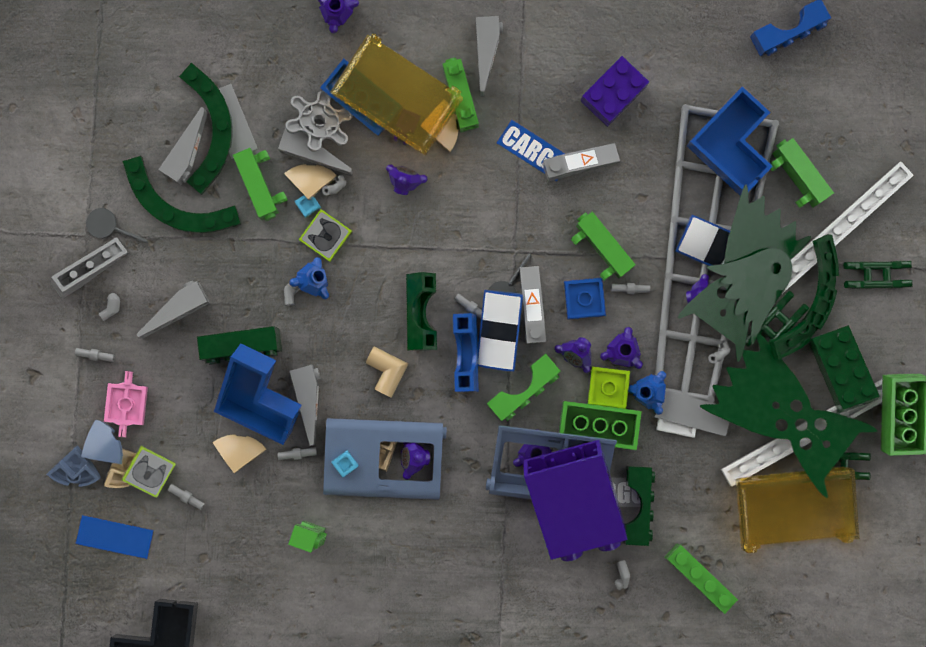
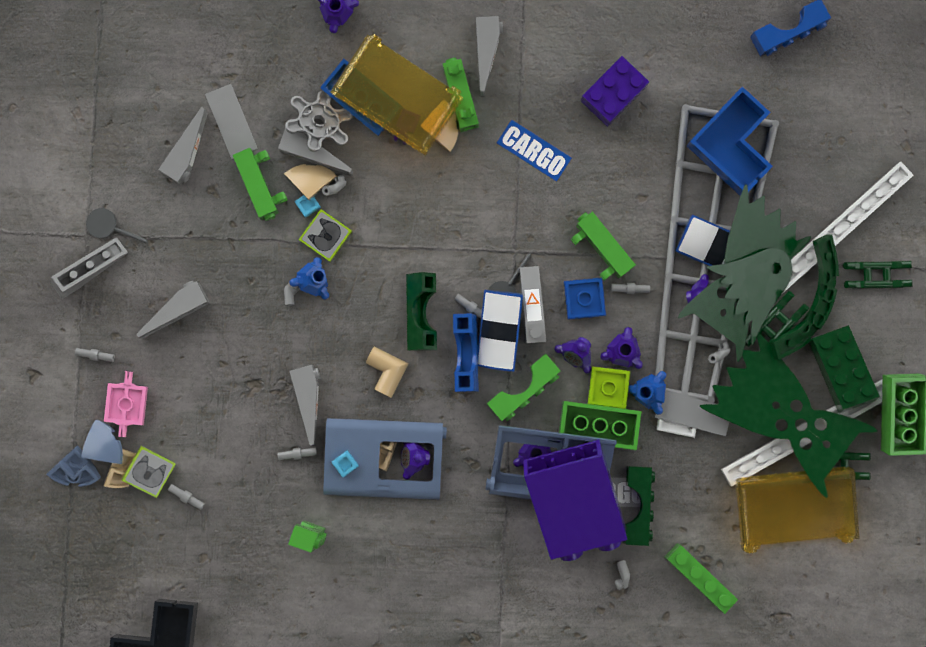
(112, 307): light grey arm -> none
(114, 537): blue sticker -> none
(170, 215): dark green plate -> none
(221, 128): dark green plate -> none
(222, 345): dark green brick -> none
(238, 450): tan brick -> none
(249, 401): blue piece -> none
(404, 179): dark purple rock -> none
(579, 161): light grey slope -> none
(802, 173): bright green brick -> none

